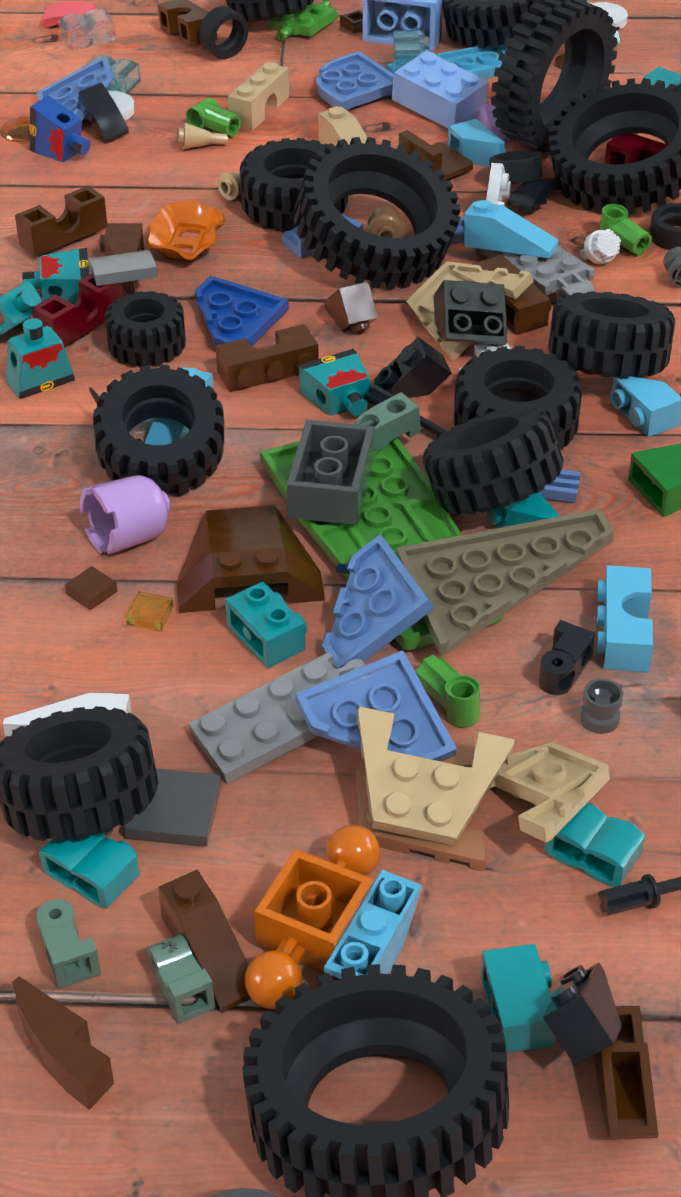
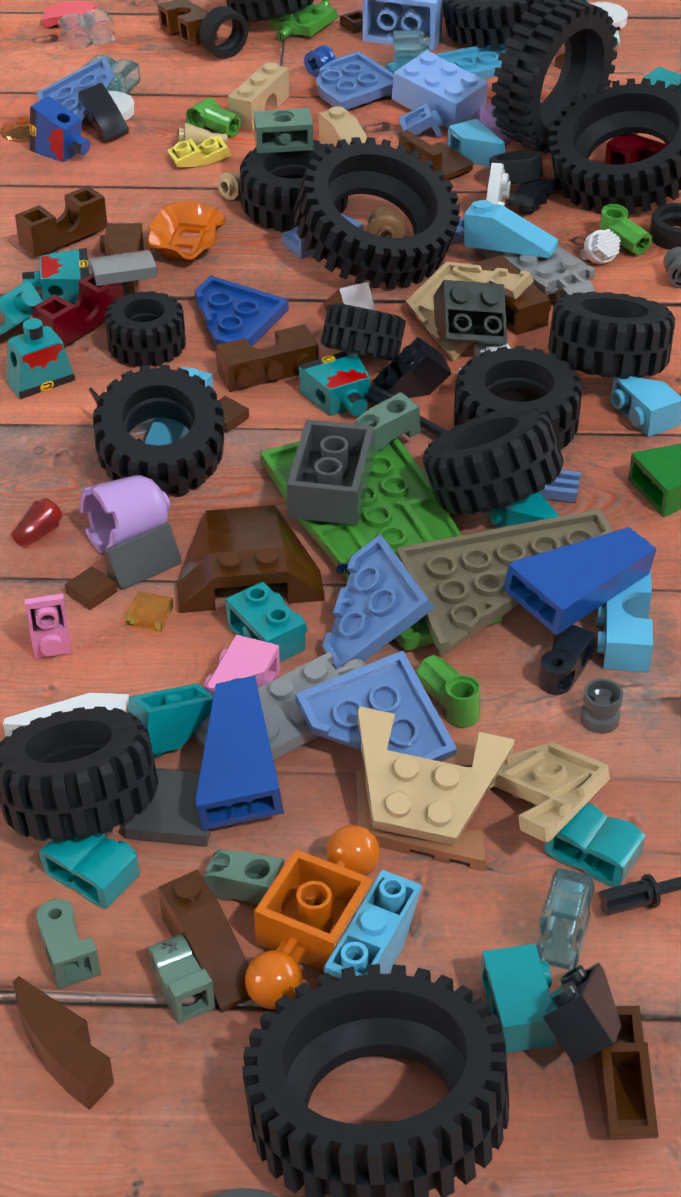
(37, 522): none -> clear red cone
(48, 626): none -> bright pink slope
(142, 556): none -> dark grey slope
(171, 714): none -> teal slope
(208, 152): none -> light yellow slope
(233, 413): none -> reddish brown tile
(237, 761): none -> blue slope
(241, 875): none -> sand green leg
(245, 659): none -> bright pink slope
(283, 130): none -> sand green brick
(316, 59): none -> blue wheel
(363, 331): none -> black tyre
(421, 119): none -> medium blue bracket
(565, 918): none -> clear light blue brick
(578, 577): none -> blue slope

